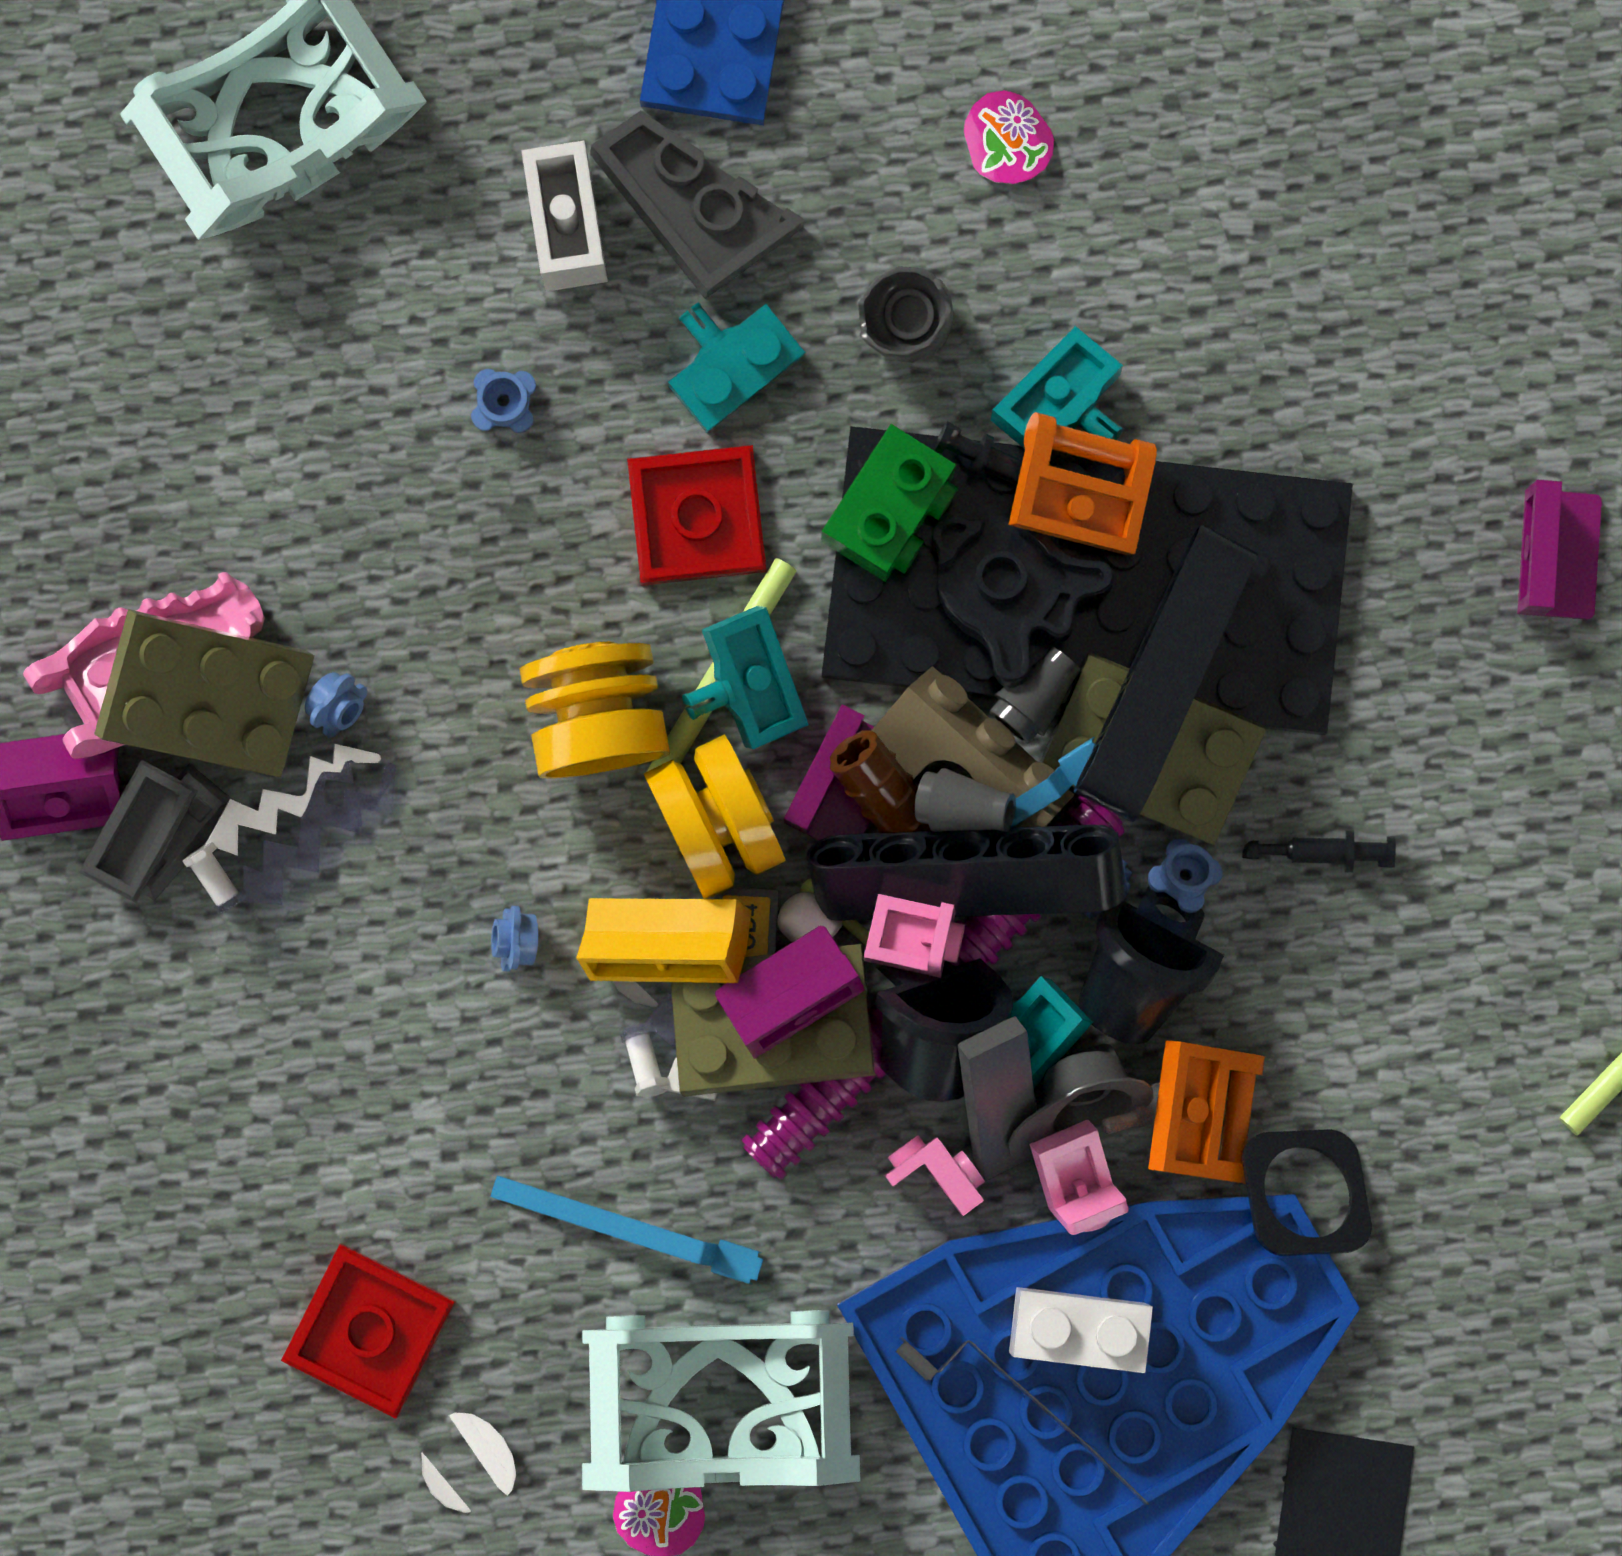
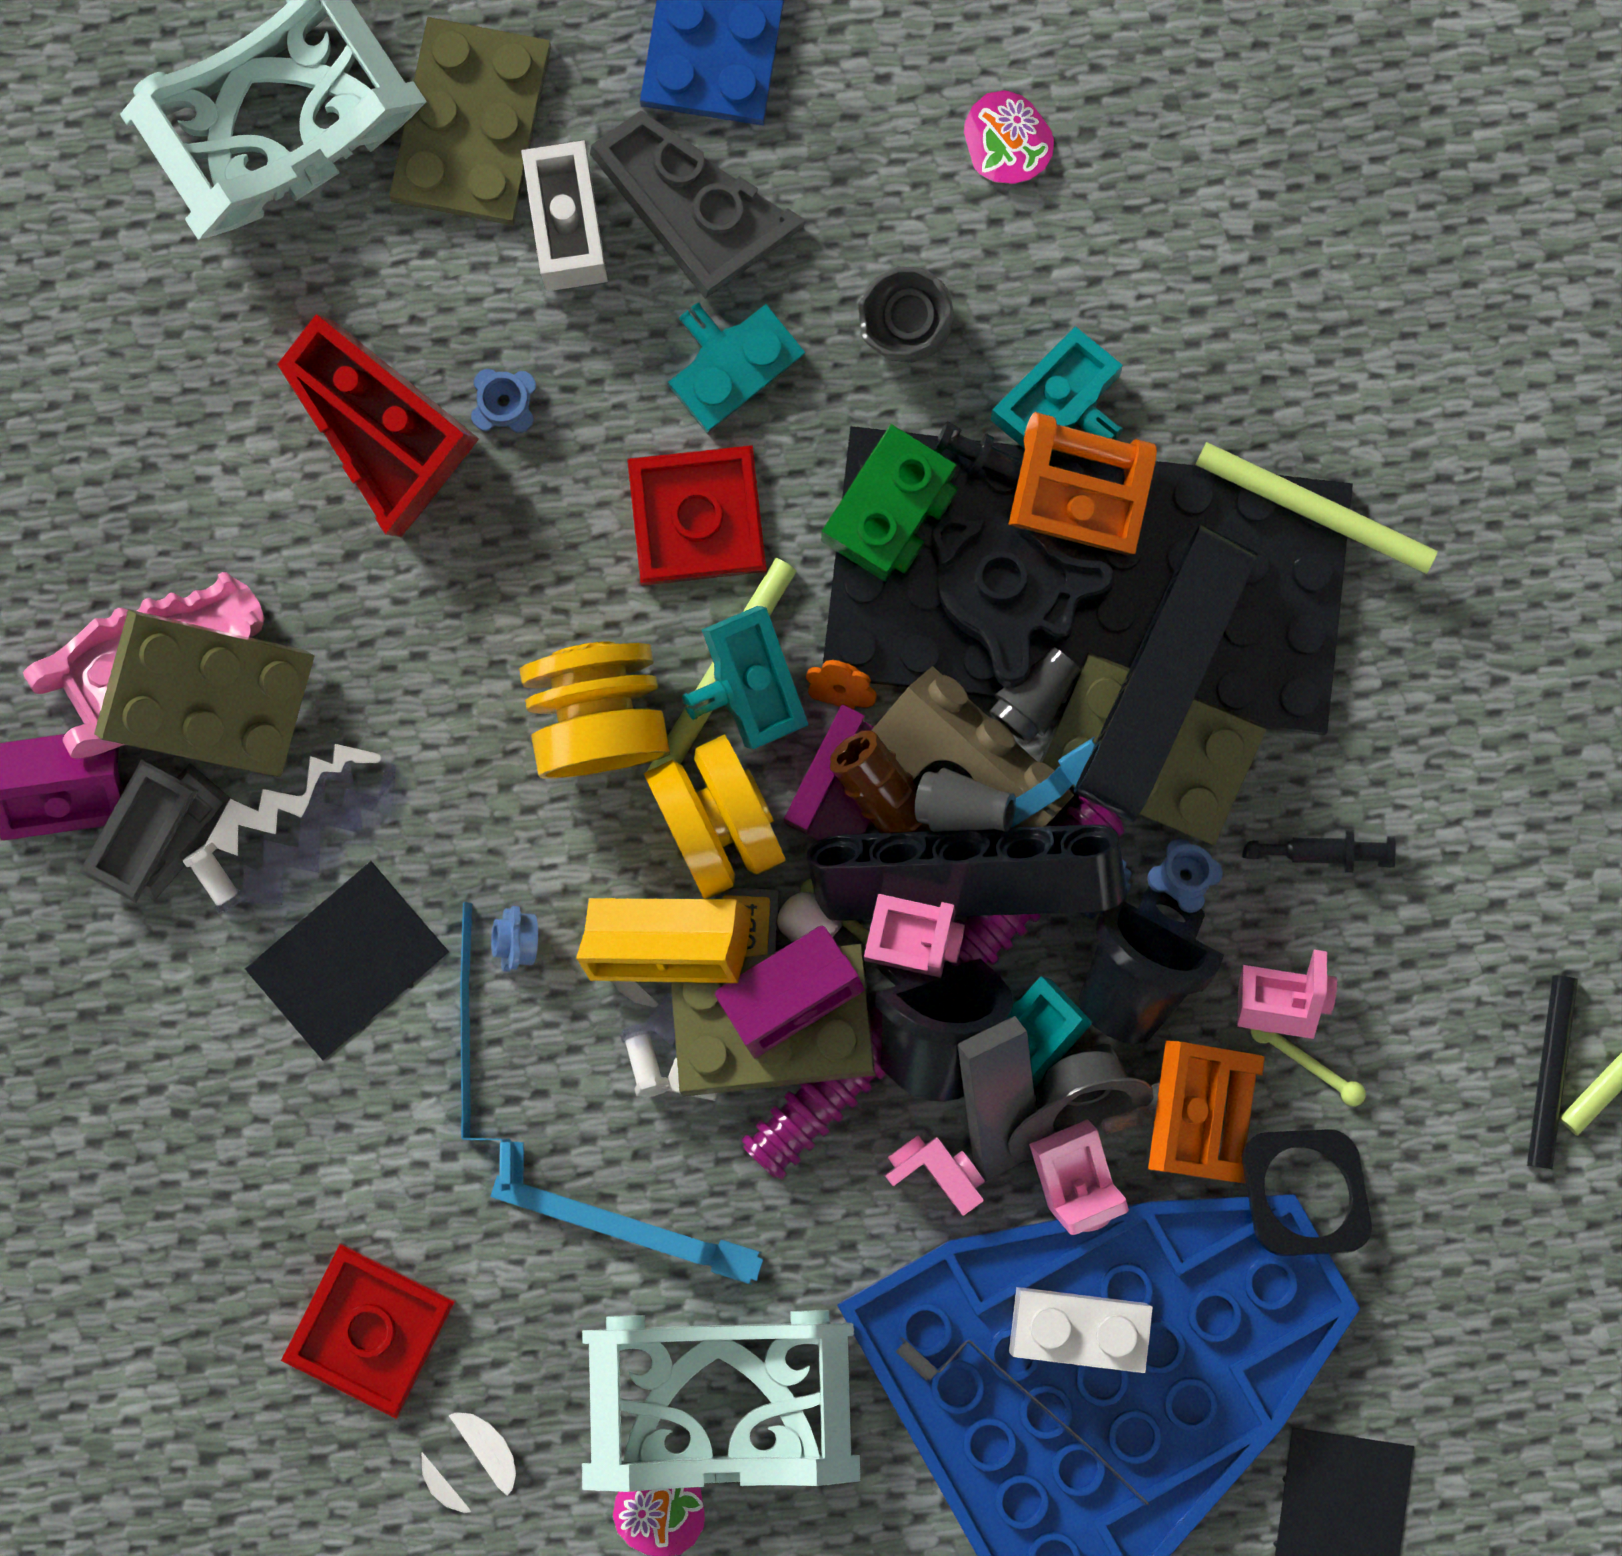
(335, 703): medium blue plate -> none
(346, 960): none -> black window
(378, 423): none -> red wedge
(479, 114): none -> olive plate
(511, 1153): none -> dark azure piece
(840, 685): none -> orange plant
(1286, 1000): none -> bright pink bracket
(1316, 508): none -> yellowish green bar
(1351, 1092): none -> yellowish green hinge
(1552, 1072): none -> black bar
(1559, 552): magenta panel -> none

